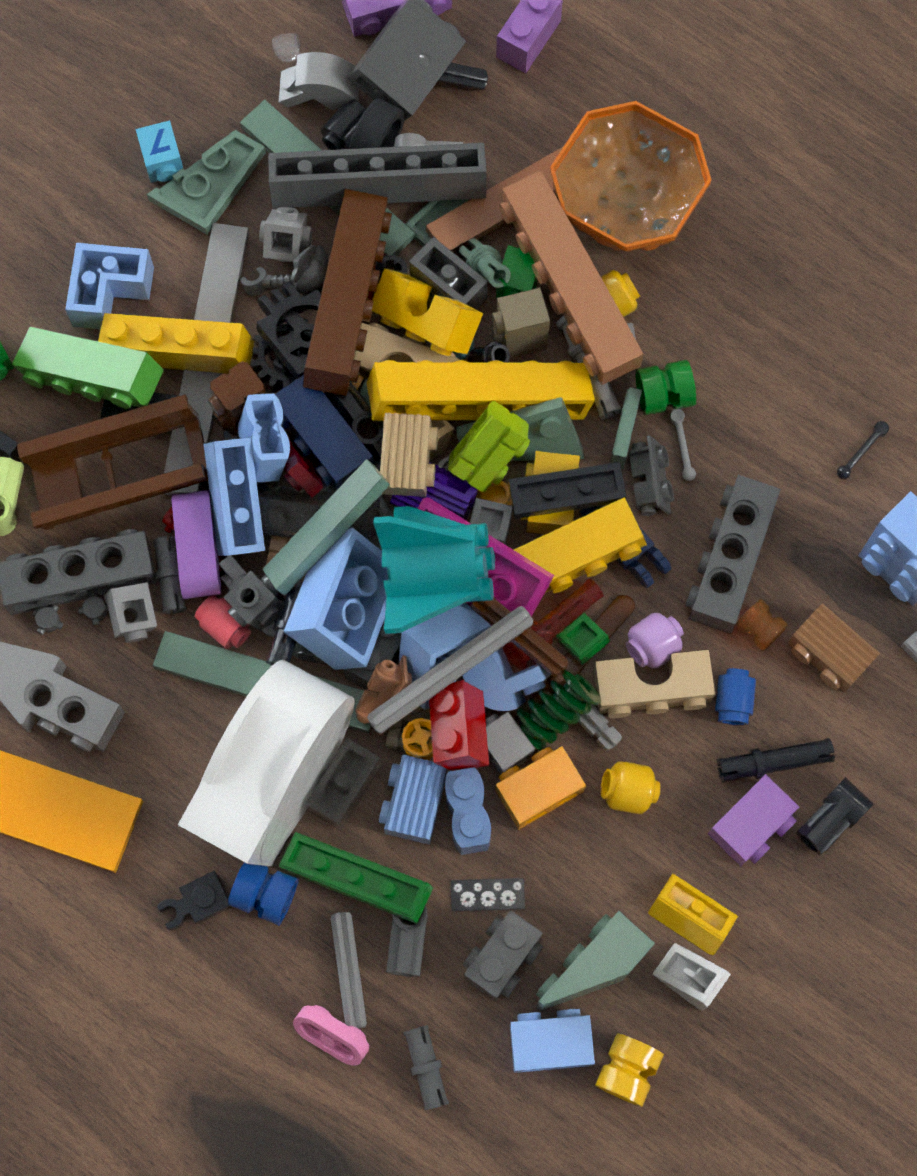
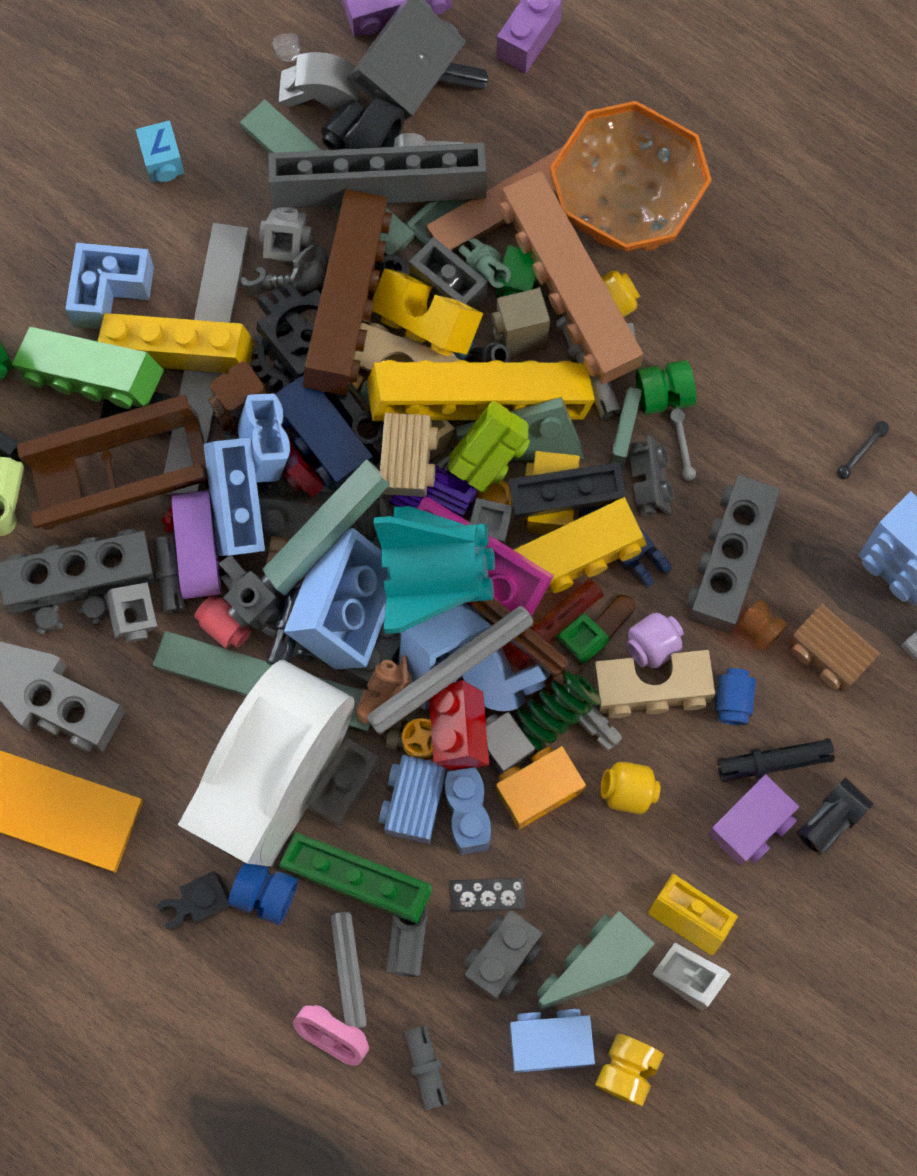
(211, 183): sand green wing -> none

